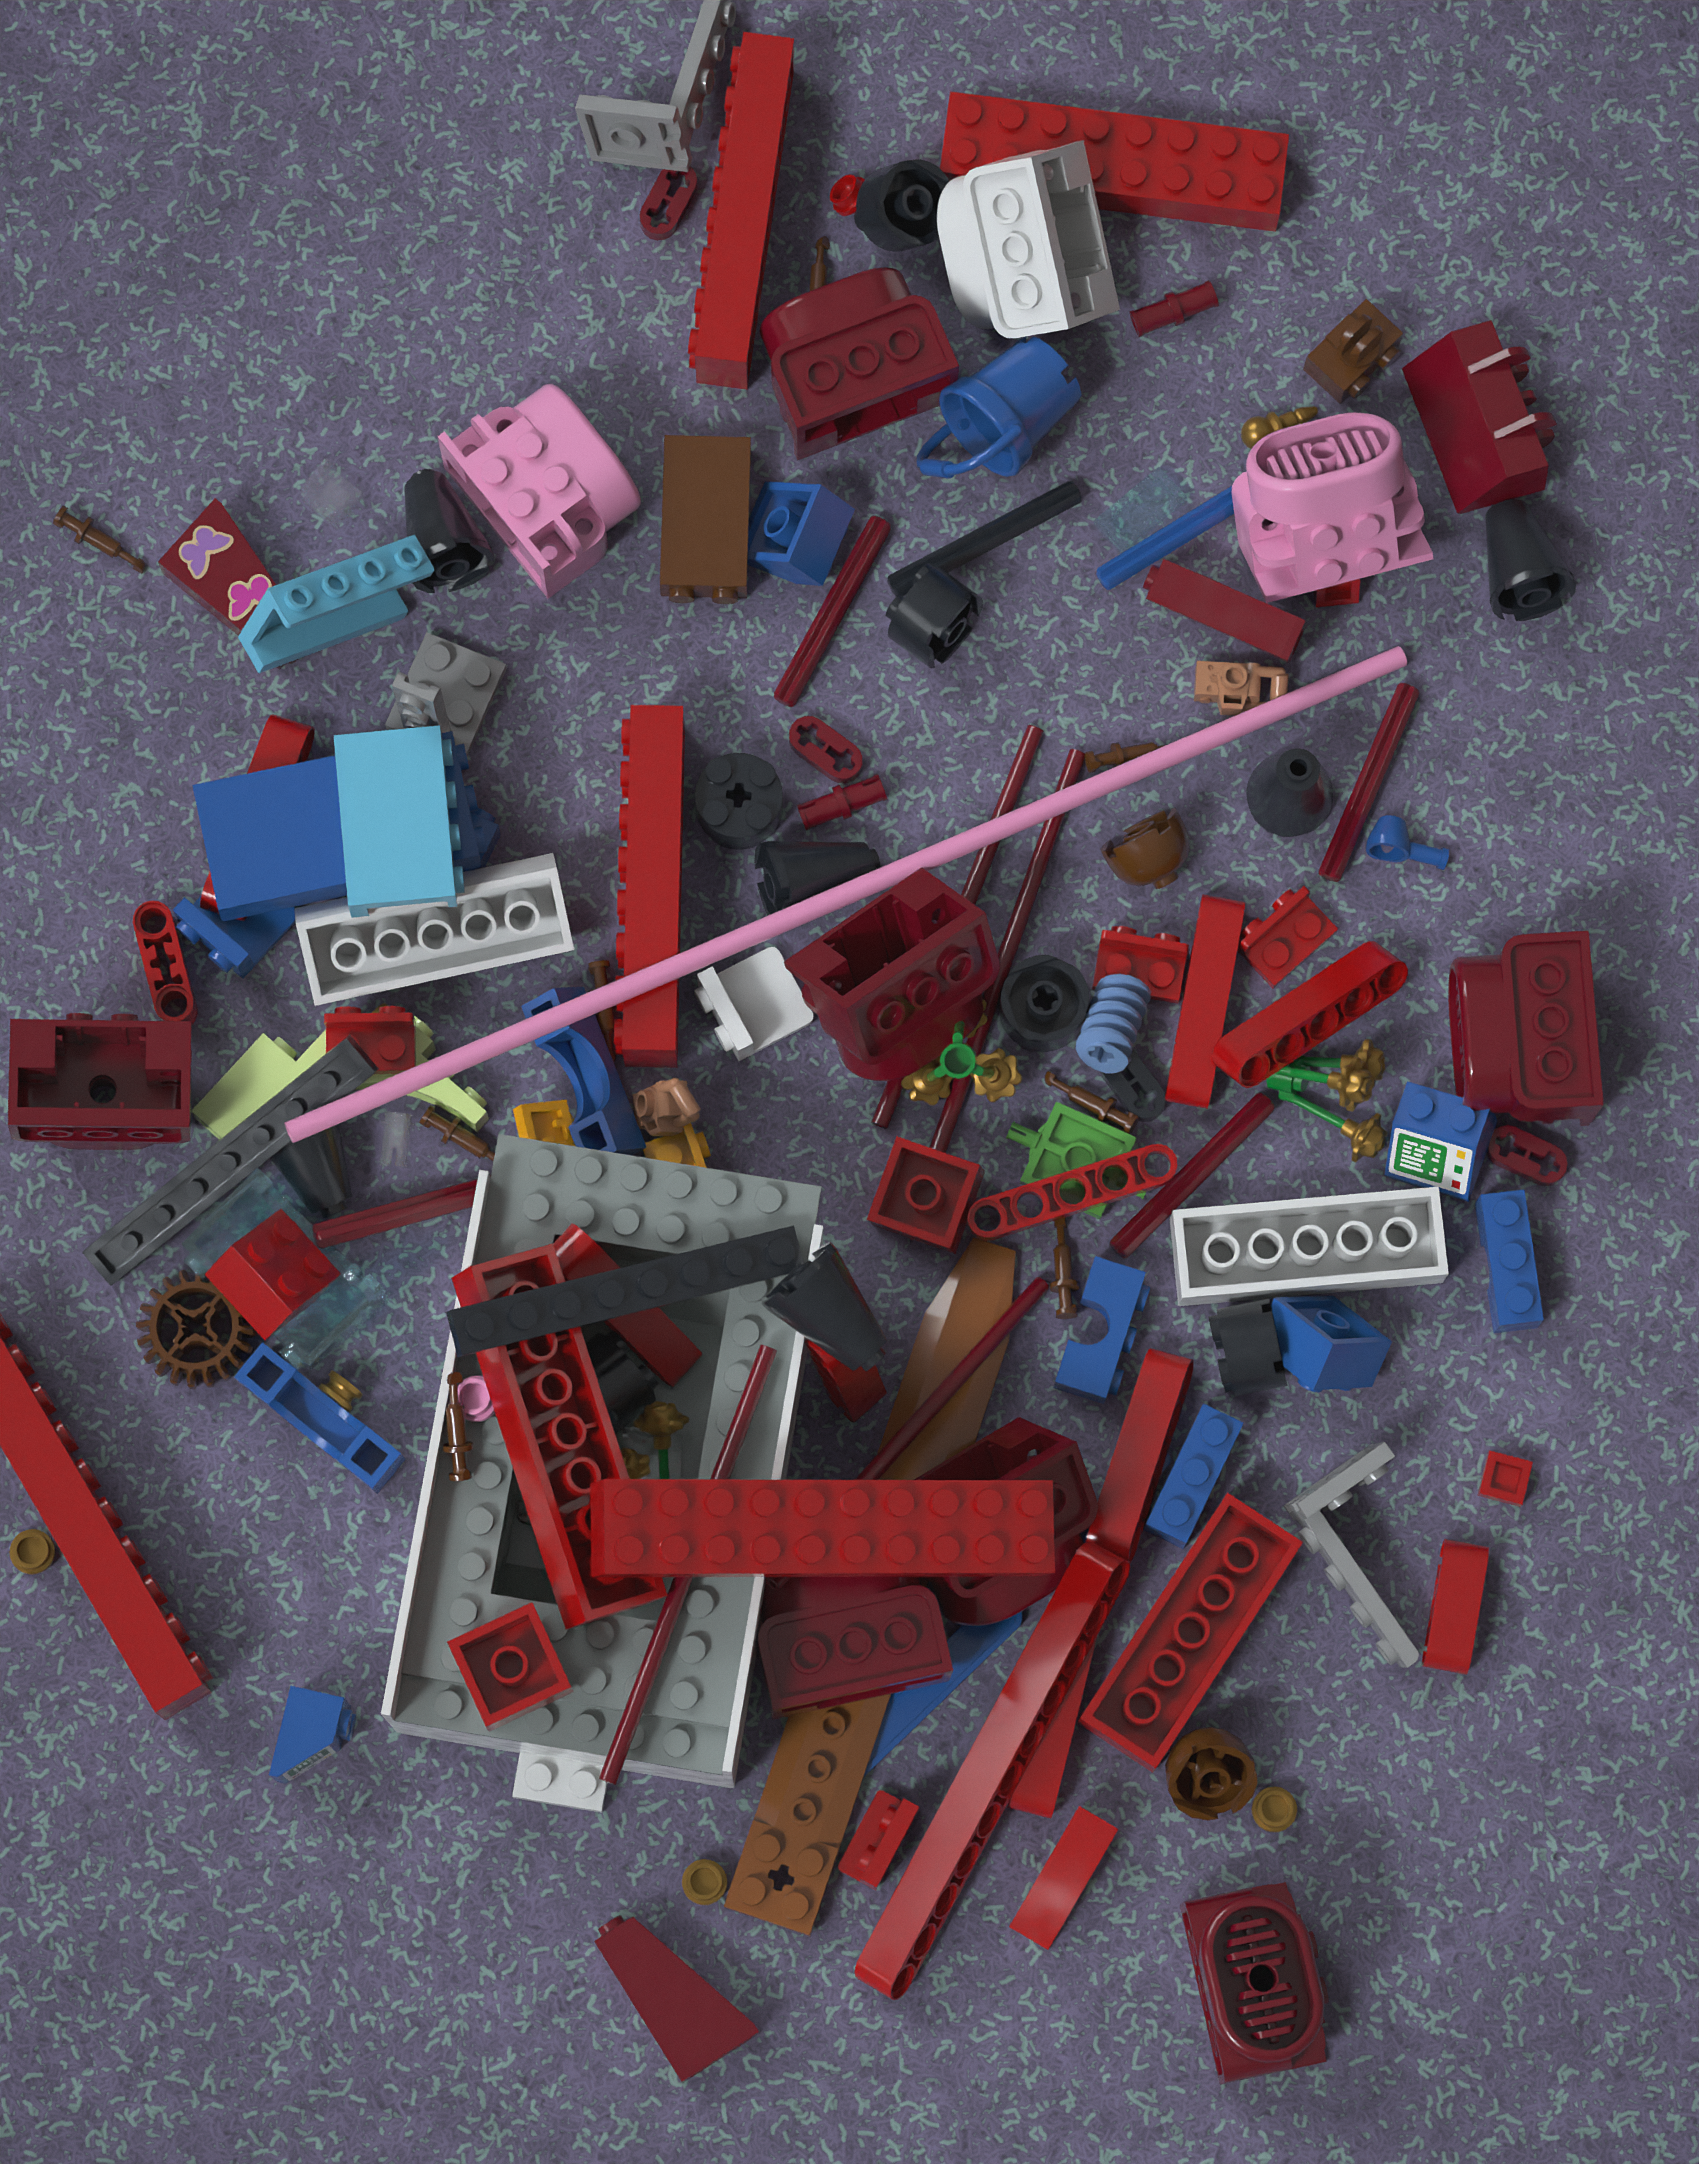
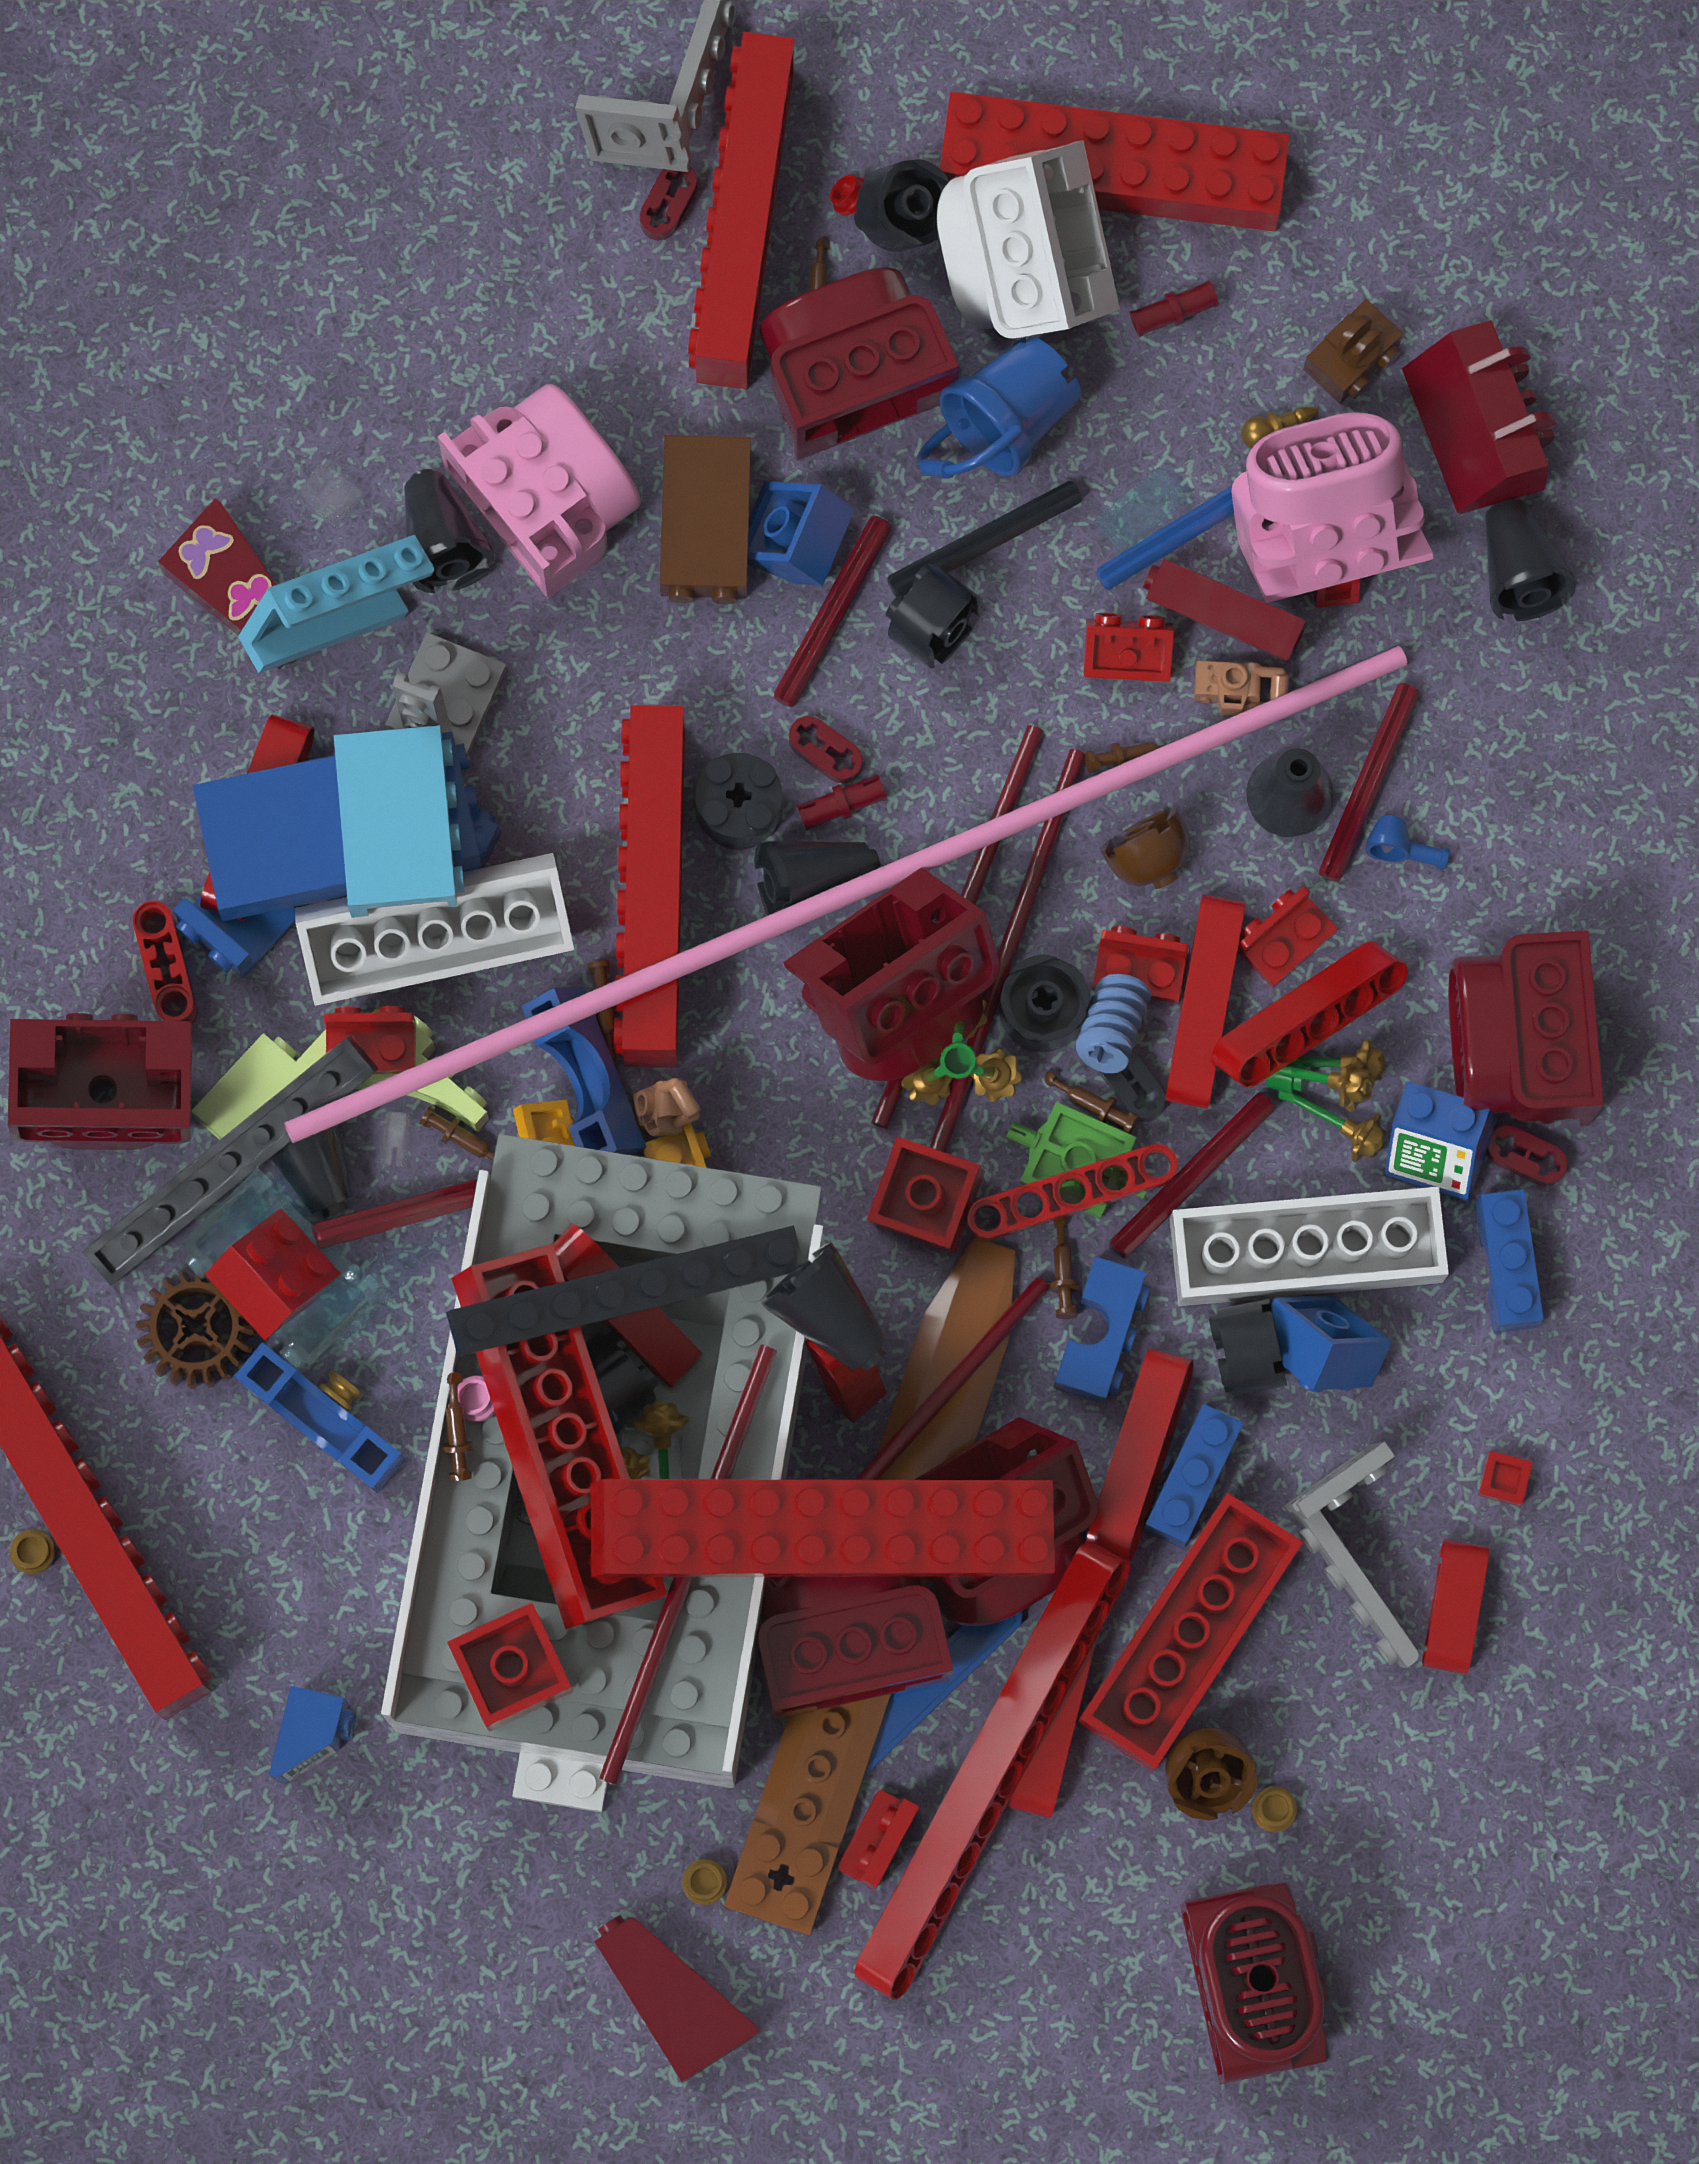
(95, 537): reddish brown piece -> none
(753, 1003): white bracket -> none
(1063, 1877): red slope -> none
(1128, 648): none -> red bracket

